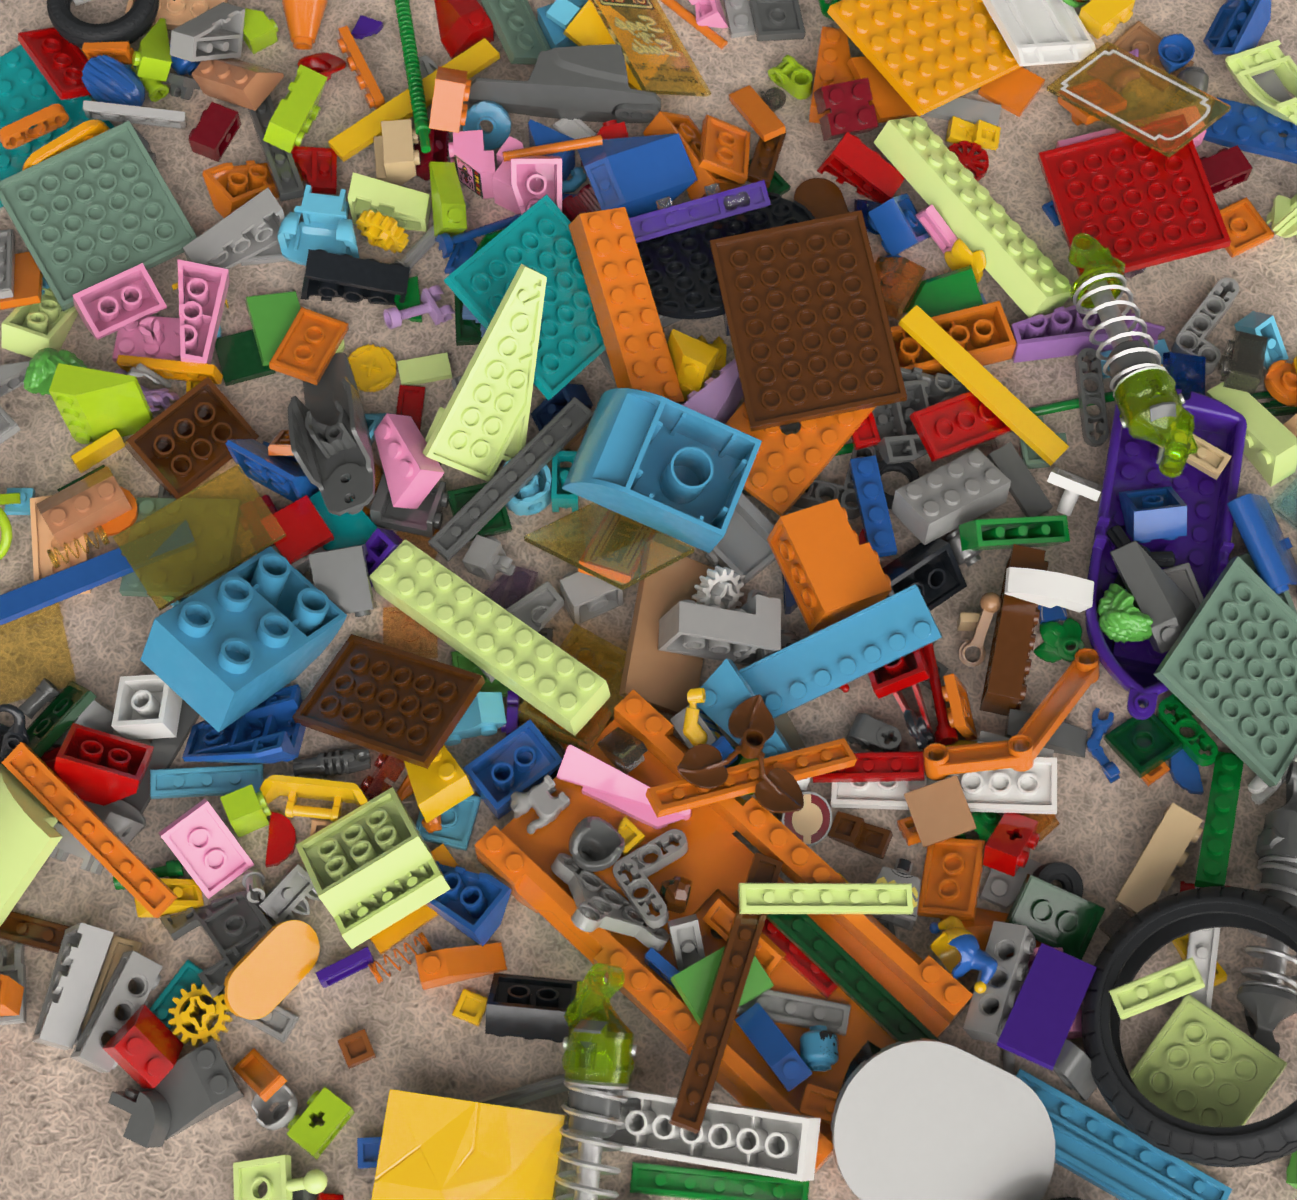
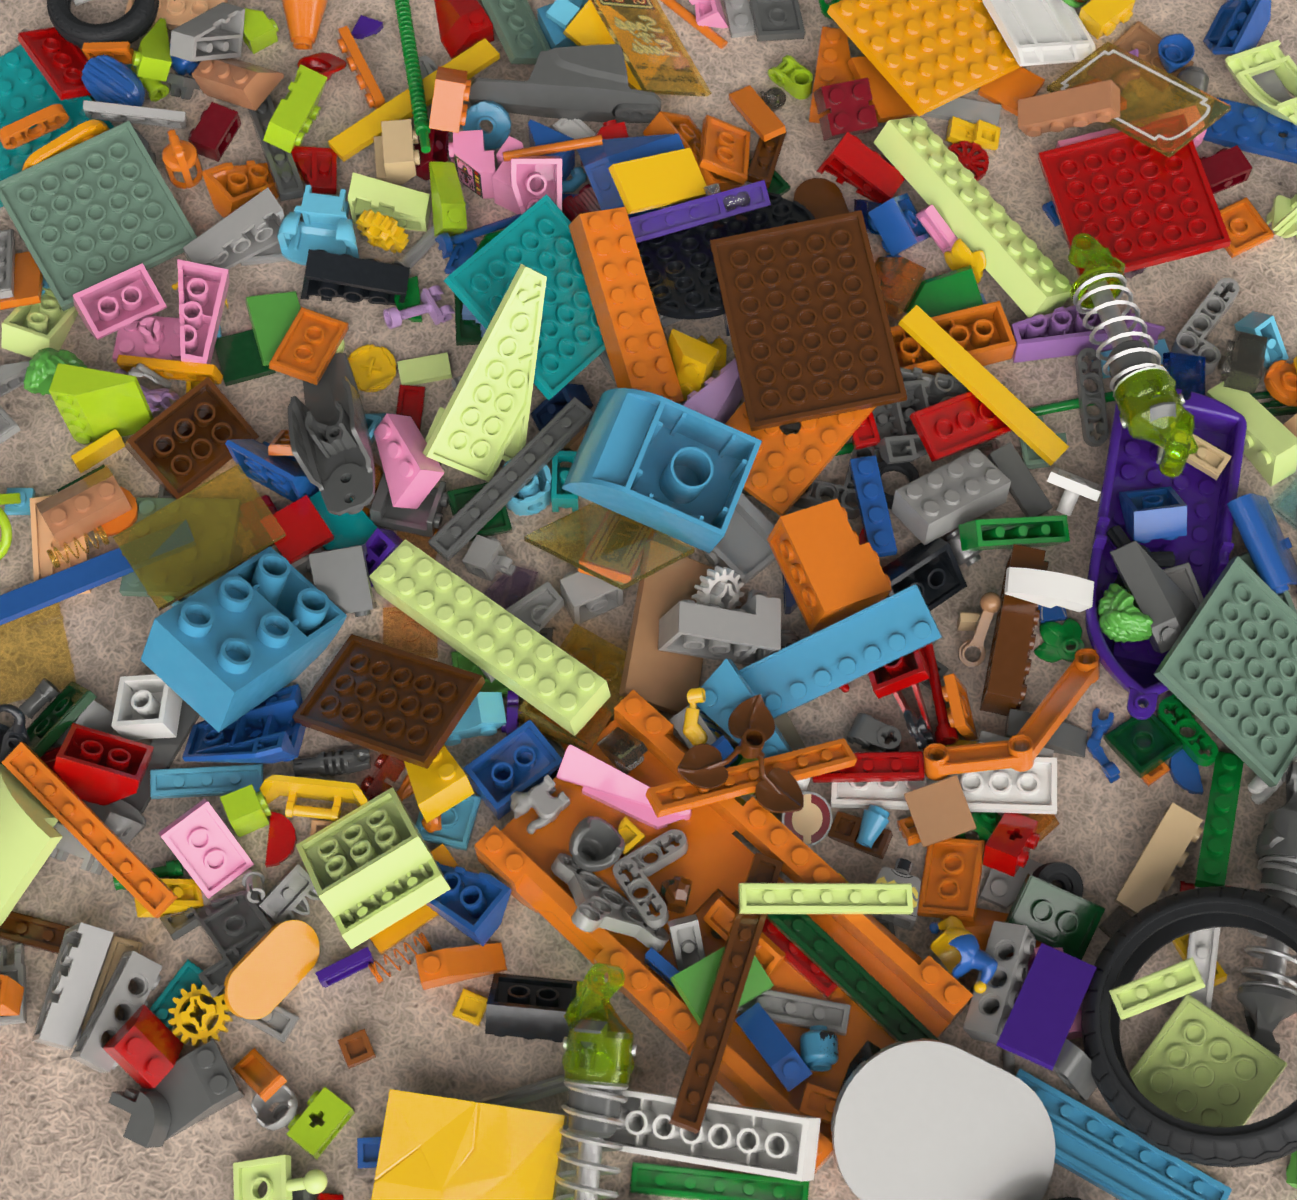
(180, 157): none -> orange piece
(658, 180): none -> yellow tile
(872, 825): none -> dark azure cone
(1069, 108): none -> nougat brick

